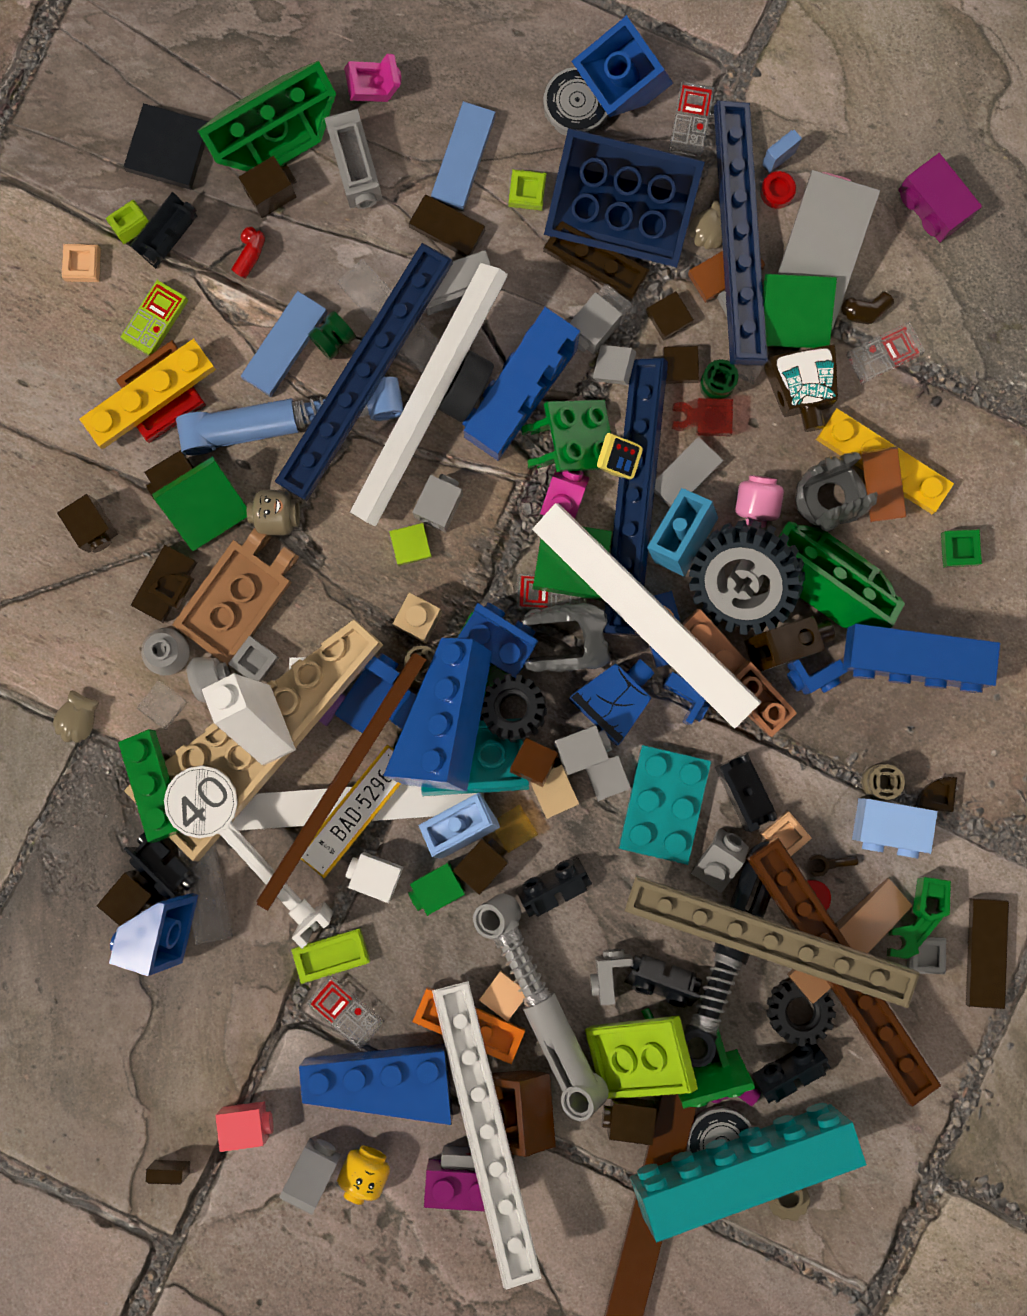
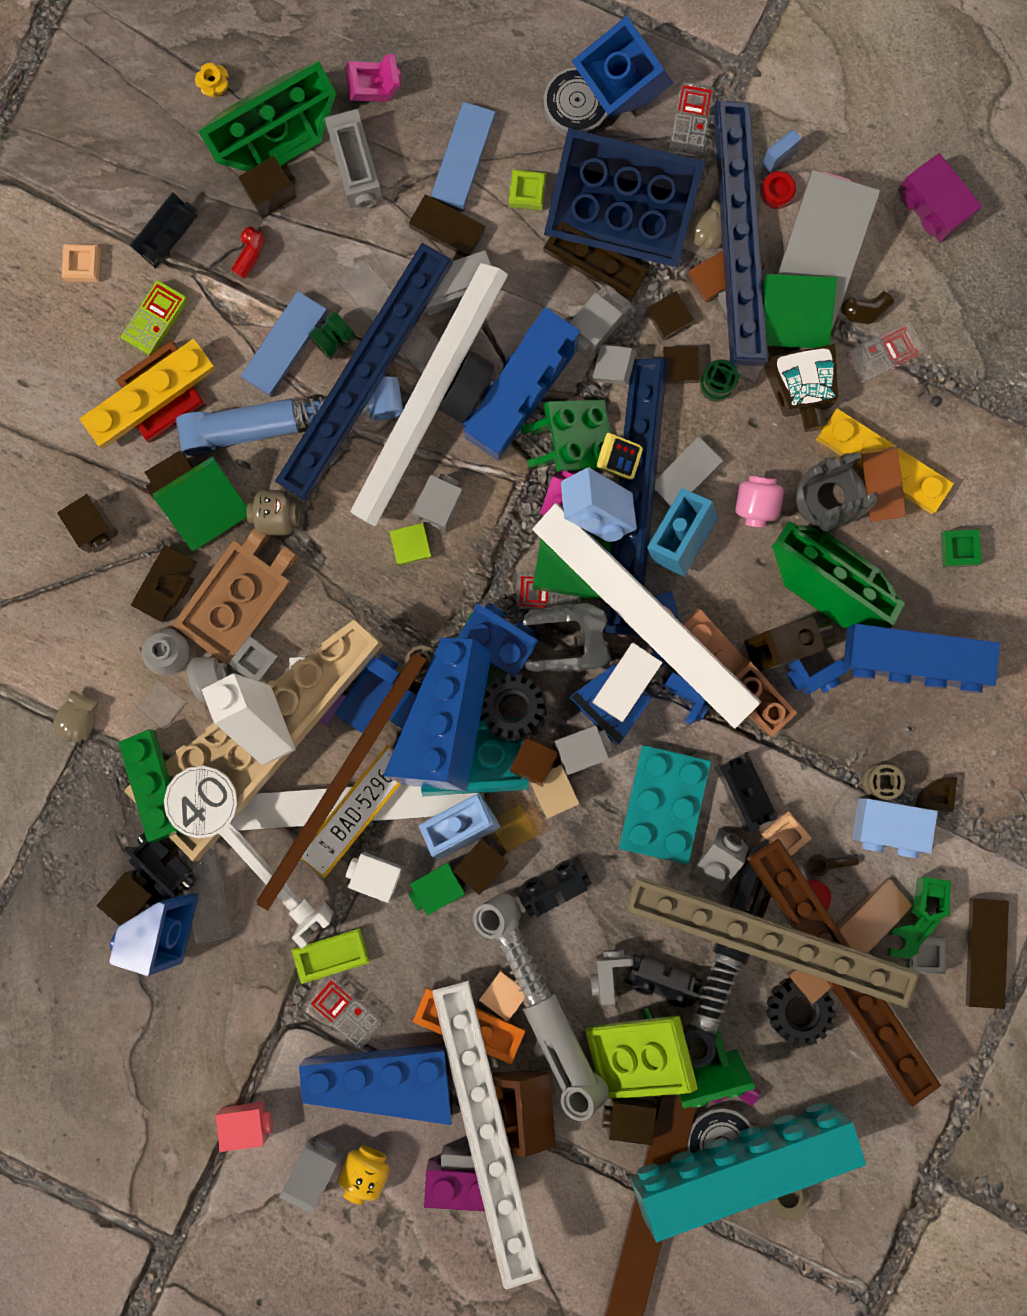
(127, 221): lime tile -> none
(166, 147): black tile -> none
(167, 1172): dark brown tile -> none
(218, 86): none -> yellow plate
(417, 618): tan brick -> none
(598, 505): none -> light blue brick
(608, 778): light grey tile -> none
(627, 682): none -> white tile
(710, 417): clear red plate -> none
(761, 556): wheel -> none
(803, 1062): black hinge -> none

